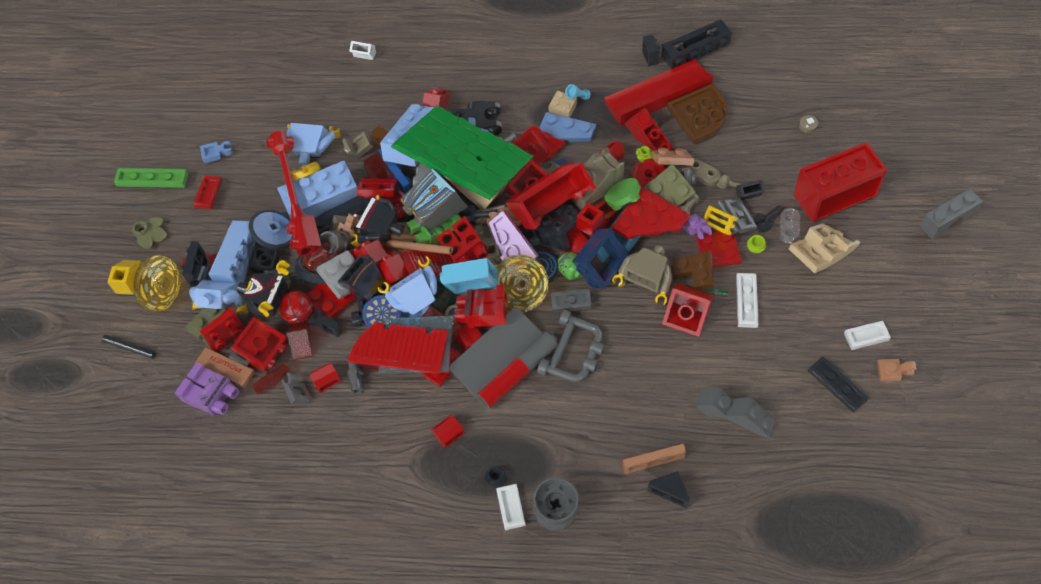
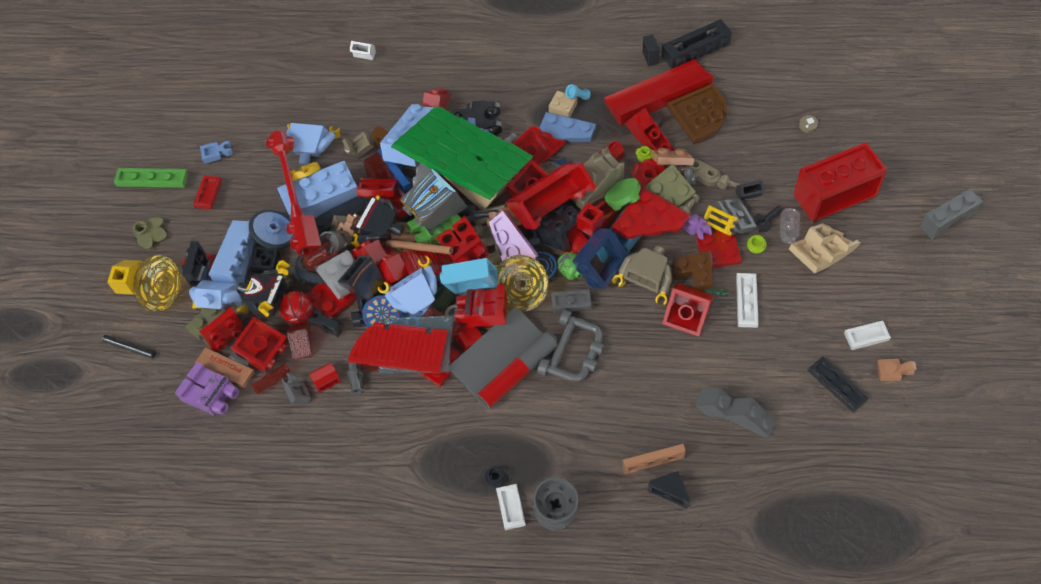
(448, 431): red piece -> none

